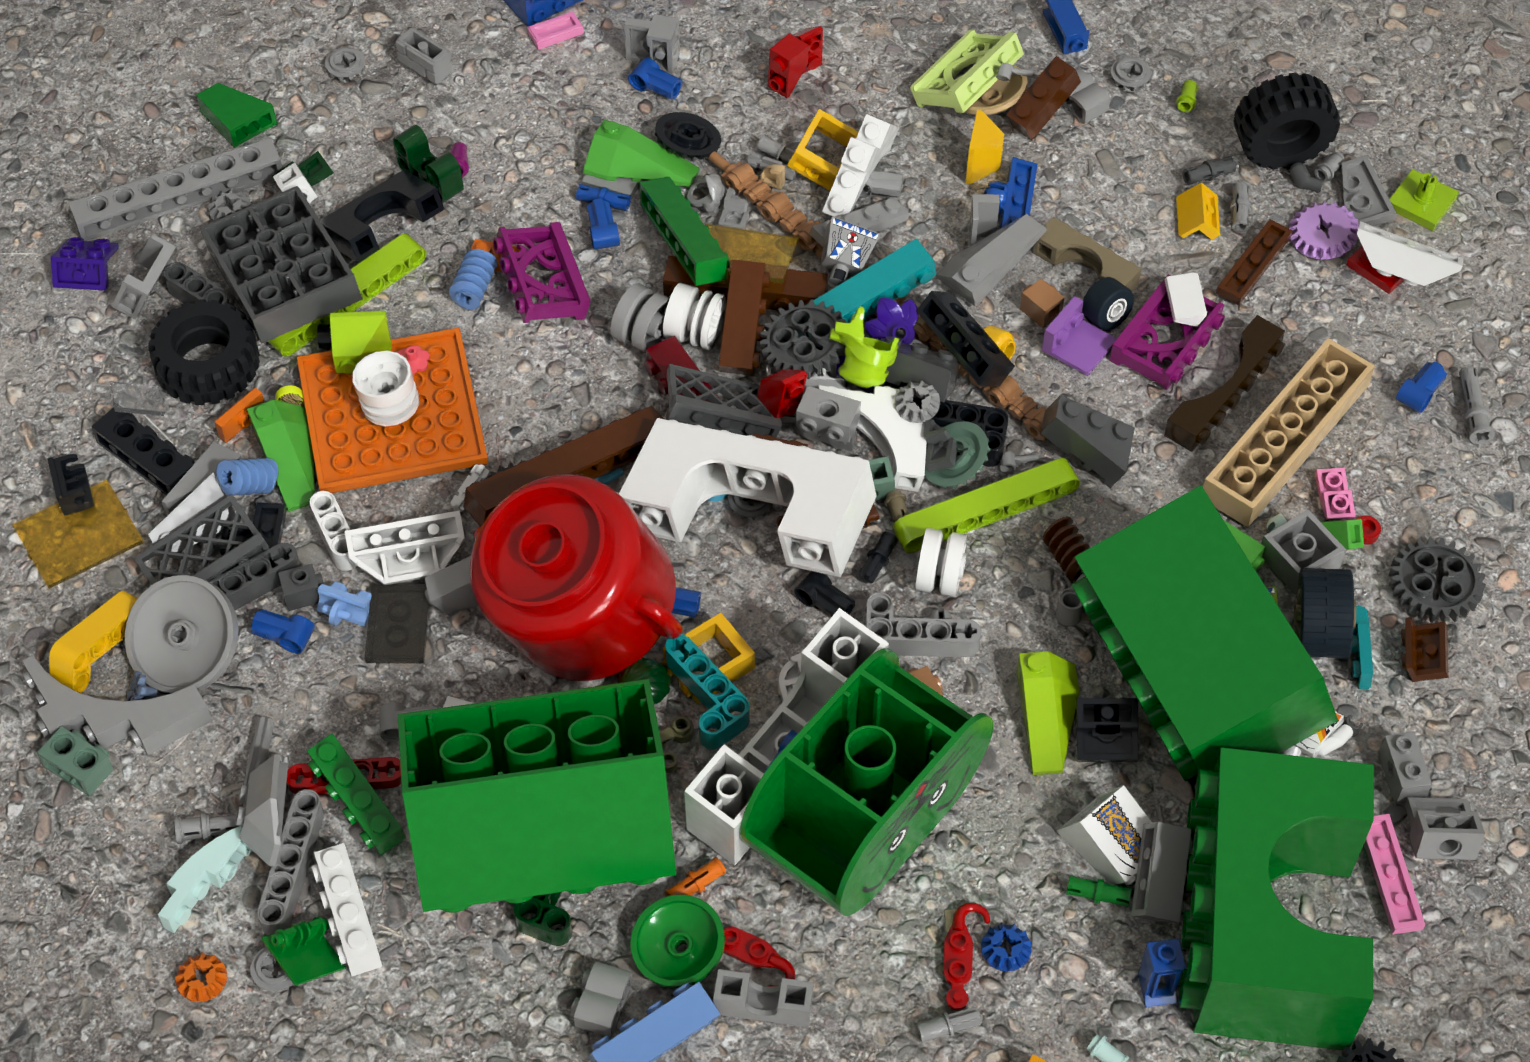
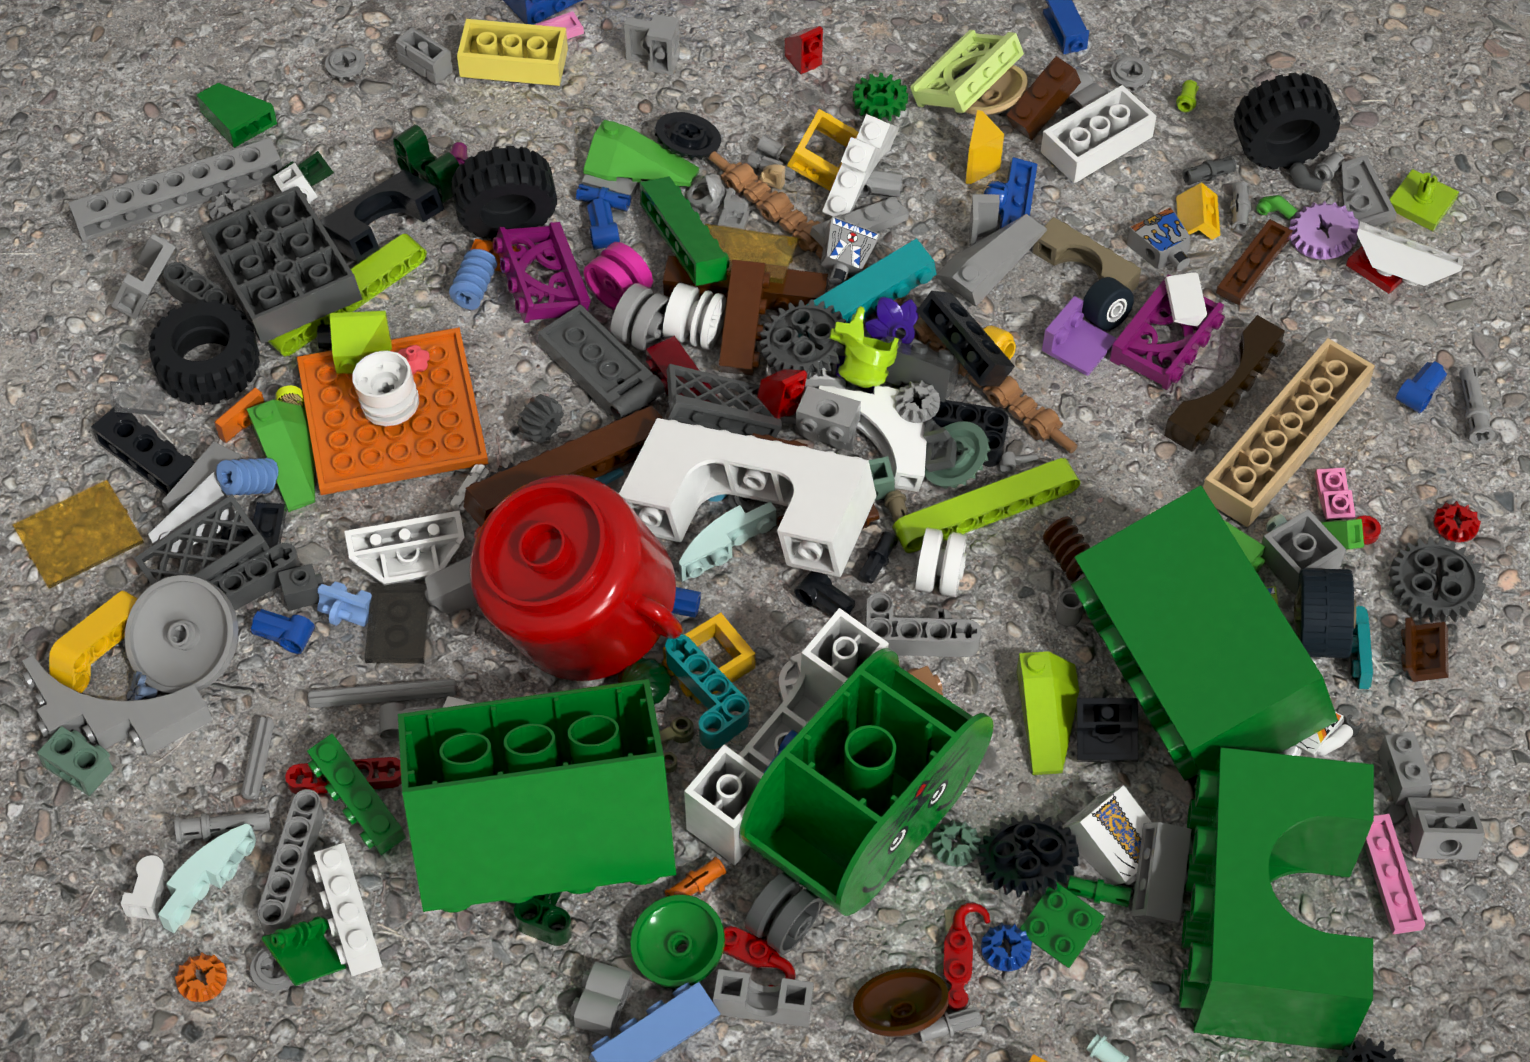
(70, 484): black hinge -> none
(82, 264): dark purple bracket -> none
(148, 890): none -> white leg
(264, 808): light grey wedge -> none
(328, 521): white beam -> none
(382, 693): none -> light grey axle
(503, 190): none -> black tyre
(512, 52): none -> light yellow brick
(540, 418): none -> dark grey gear
(599, 363): none -> dark grey hinge
(615, 272): none -> dark pink wheel
(650, 76): blue piece -> none
(715, 542): none -> light aqua slope
(783, 913): none -> dark grey wheel
(786, 64): red slope -> none
(880, 97): none -> green gear
(901, 1002): none -> reddish brown dish
(961, 854): none -> sand green gear
(1006, 70): light grey hand -> none
(1028, 855): none -> black gear
(1041, 302): medium nougat brick -> none
(1062, 924): none -> green hinge
(1090, 436): dark grey wedge -> none
(1098, 134): none -> white brick
(1159, 960): blue window -> none
(1161, 240): none -> torso
(1275, 203): none -> bright green arm
(1449, 529): none -> red gear

